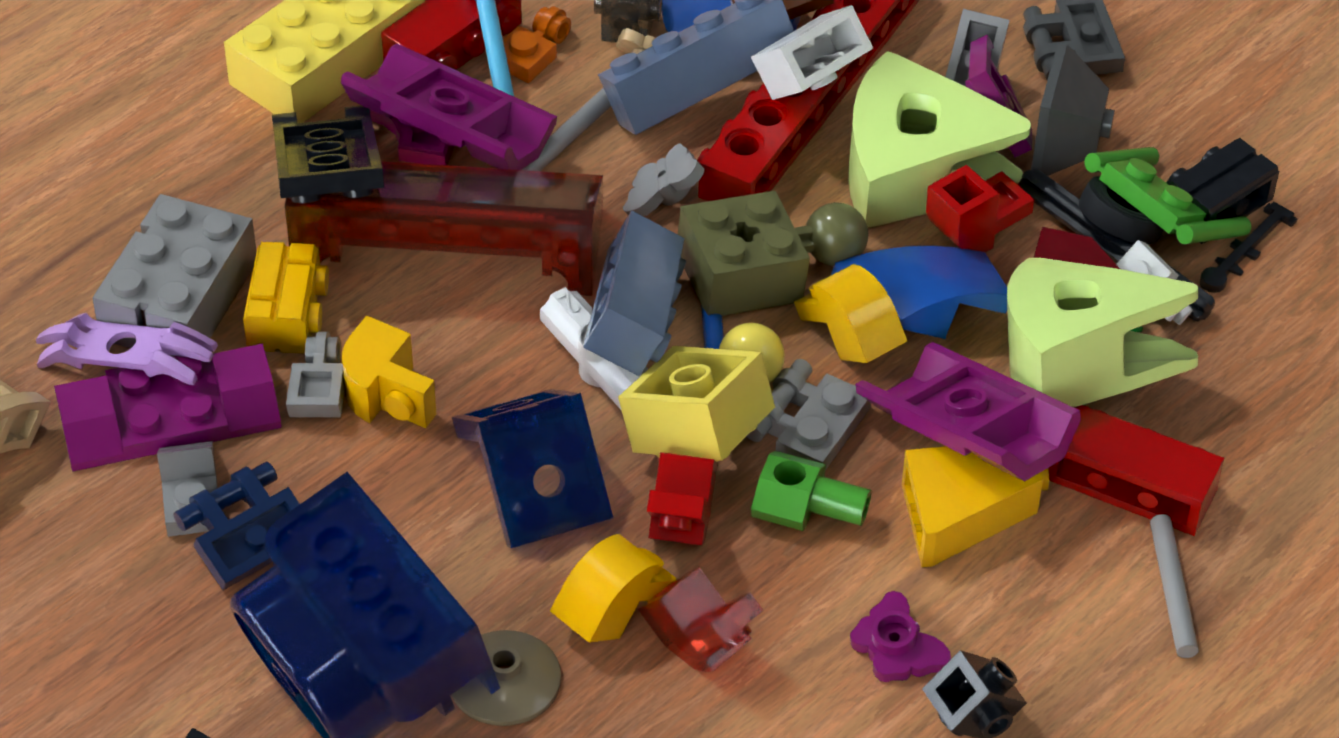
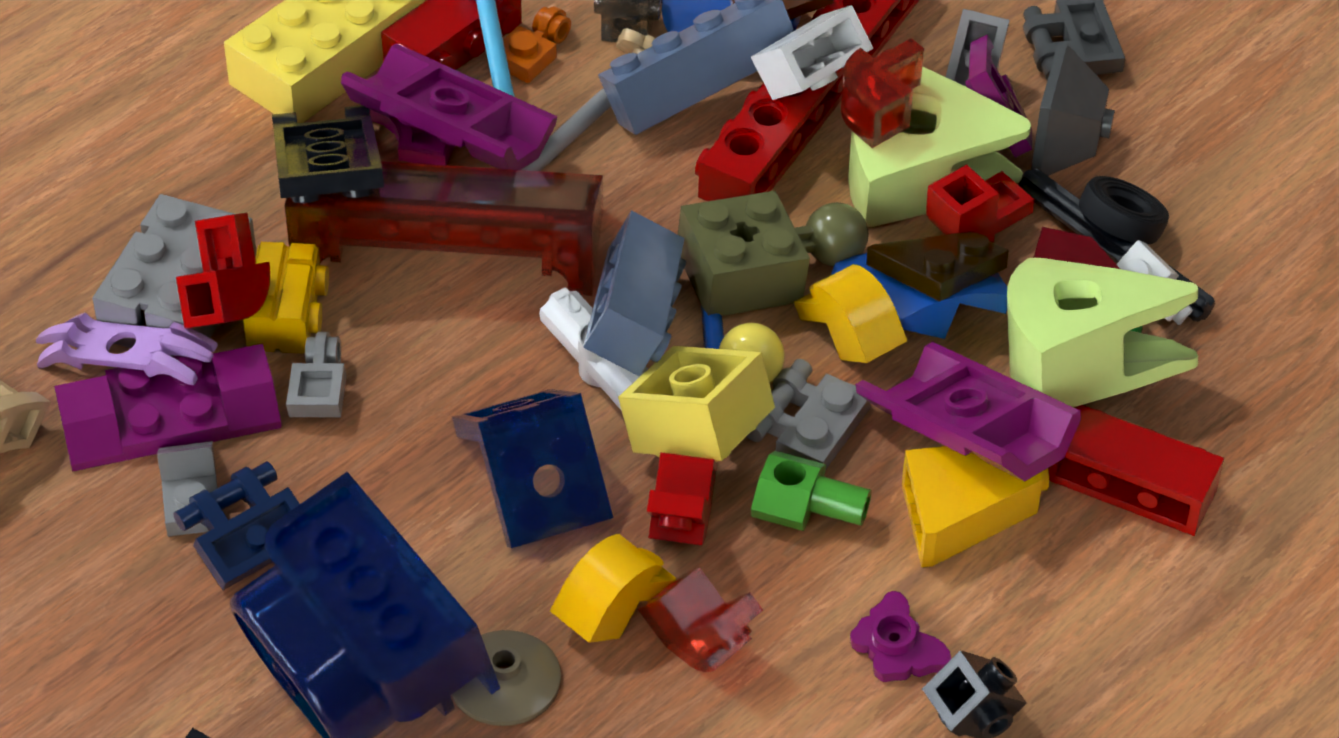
(231, 281): none -> red brick
(381, 377): yellow brick -> none
(664, 181): light grey animal -> none
(880, 92): none -> clear red brick
(939, 263): none -> dark brown wing
(1170, 207): bright green plate -> none
(1174, 586): light grey bar -> none
(1215, 278): black piece -> none
(1229, 181): black brick -> none

